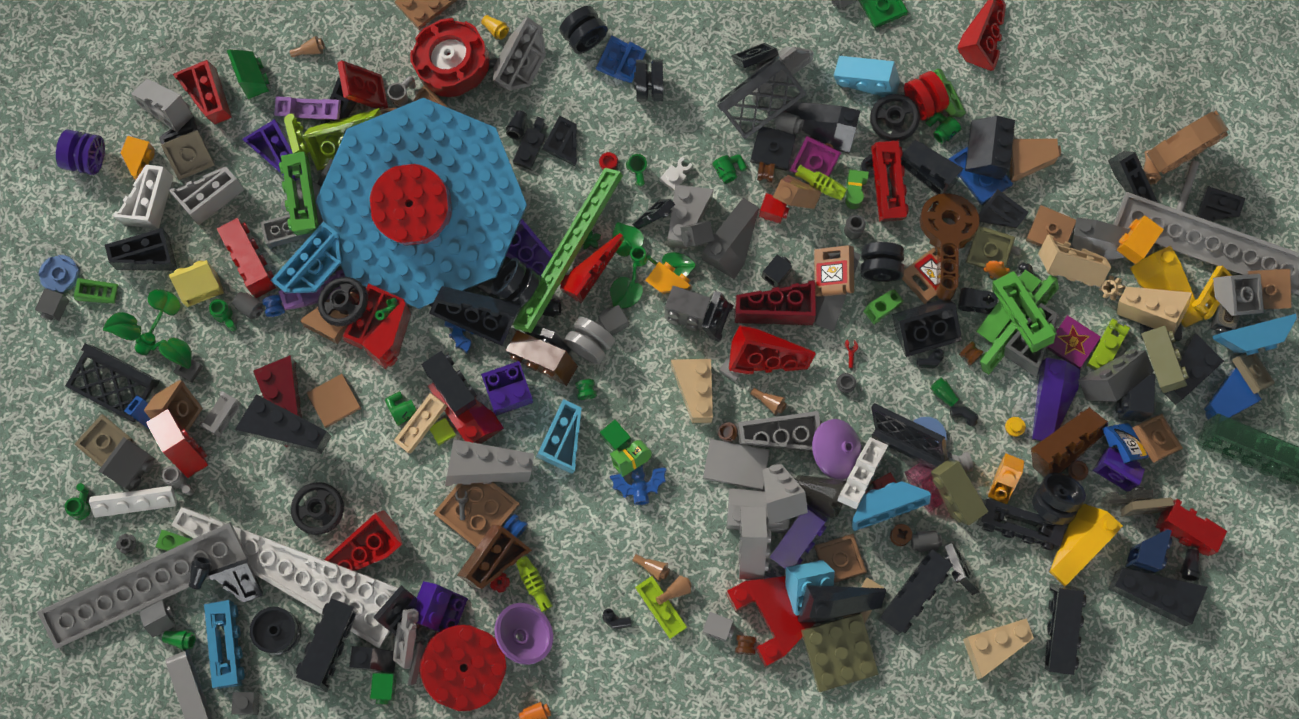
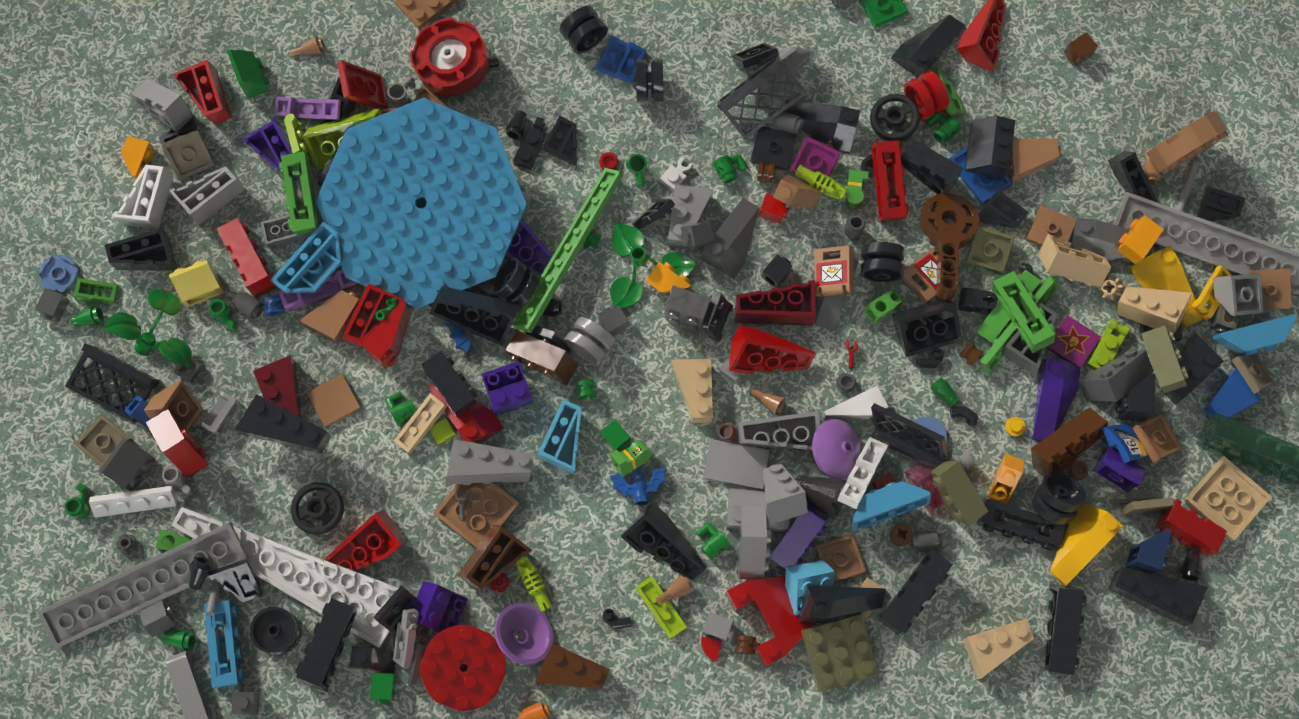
(80, 152): dark purple wheel -> none
(88, 317): none -> green cone
(213, 598): none -> light grey bar
(347, 307): black wheel -> none
(392, 199): red piece -> none
(495, 27): yellow cone -> none
(515, 526): blue wheel -> none
(520, 57): light grey wedge -> none
(571, 670): none -> reddish brown wedge
(584, 276): red wedge -> none
(657, 569): medium nougat cone -> none
(660, 537): none -> black wedge
(710, 647): none -> red tile
(715, 544): none -> green piece
(857, 407): none -> white slope
(867, 75): medium azure wedge -> none
(925, 48): none -> black wedge
(961, 571): black wing -> none
(996, 269): orange piece -> none
(1080, 49): none -> reddish brown brick
(1228, 498): none -> tan plate

